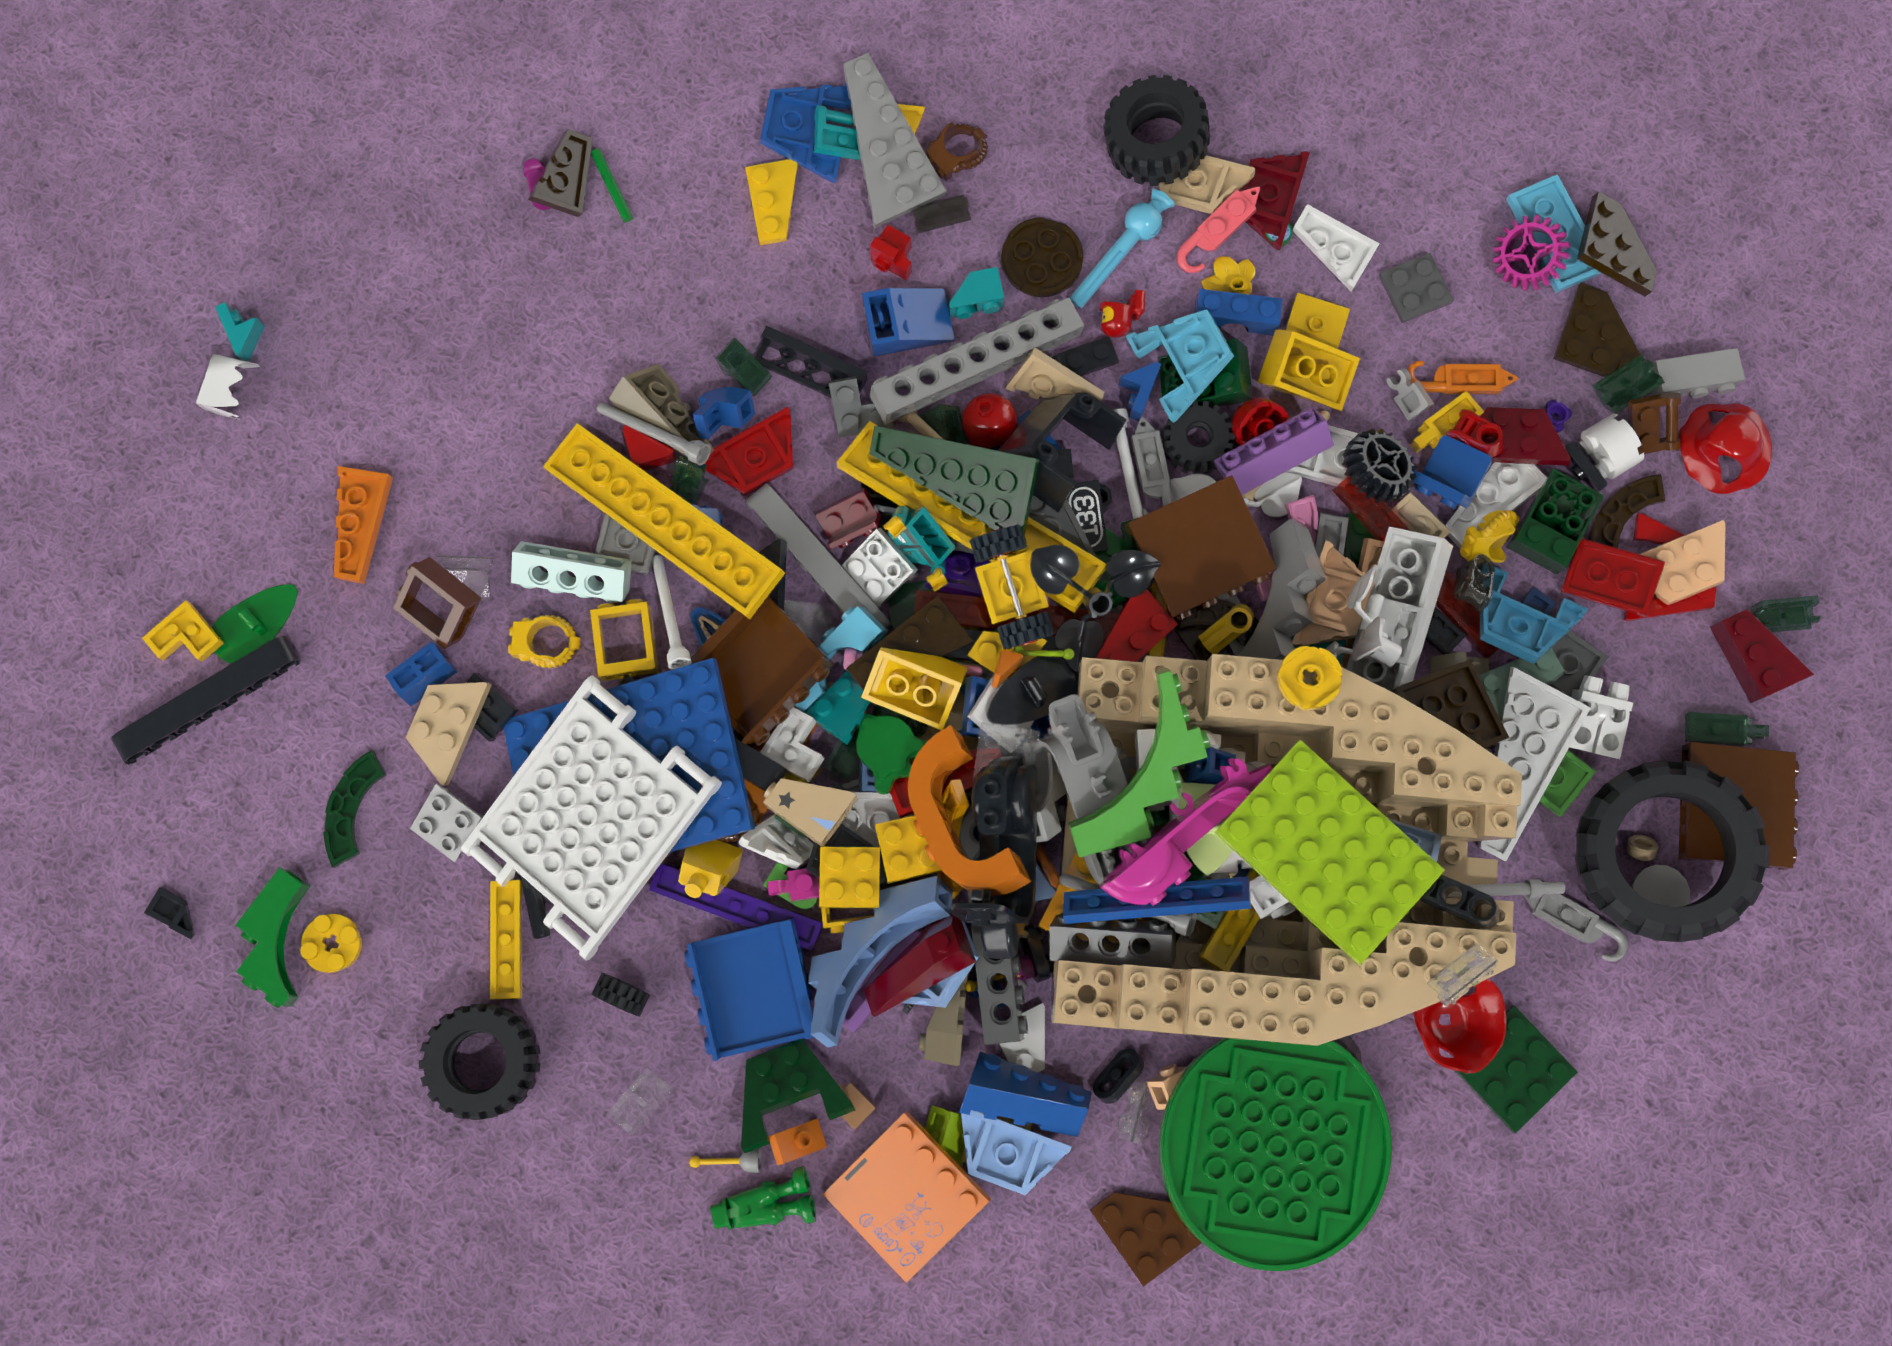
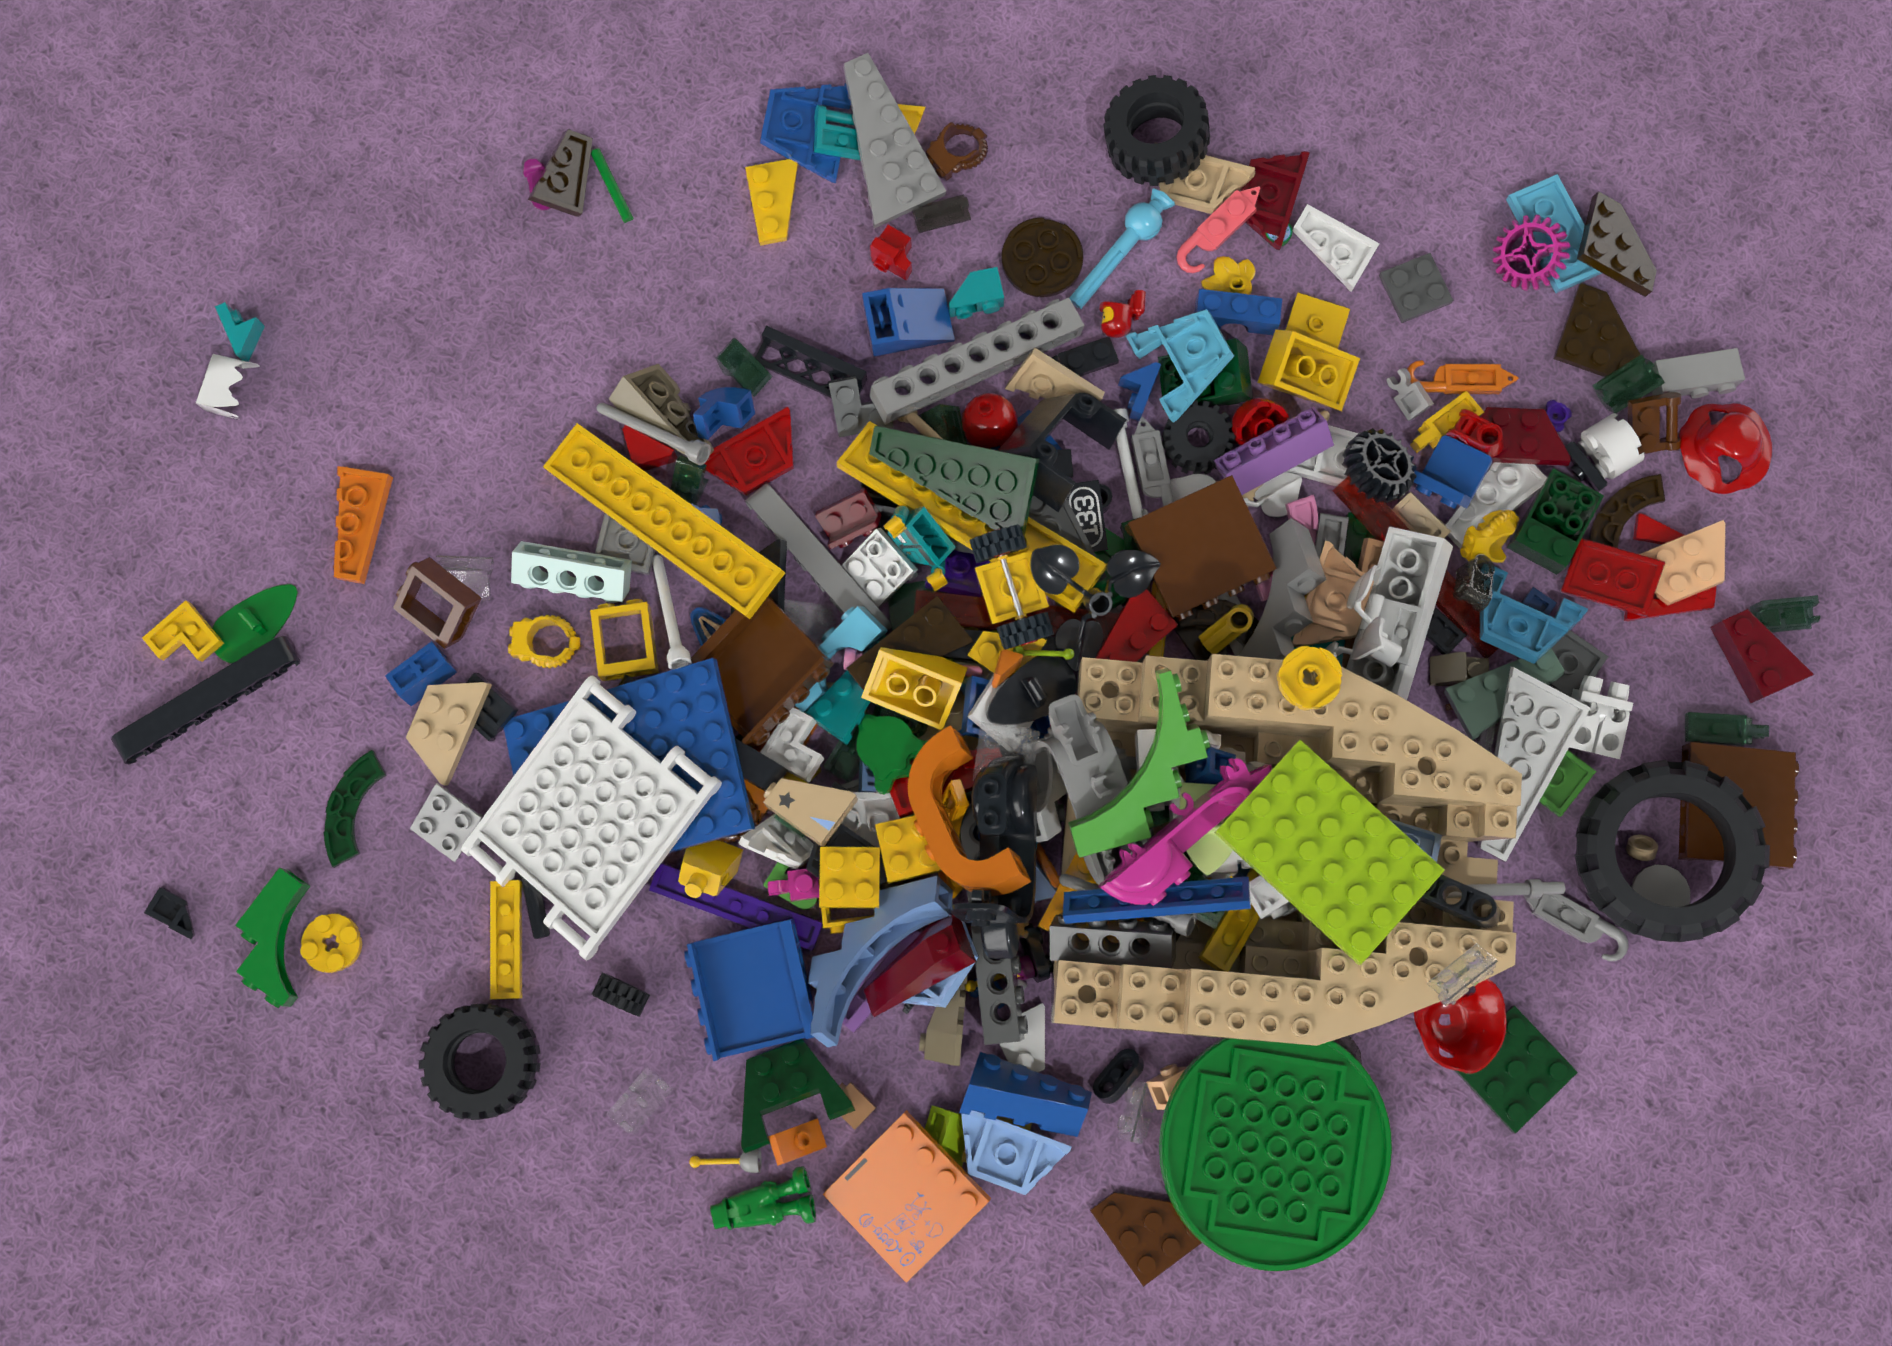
(1458, 700): dark brown plate -> none

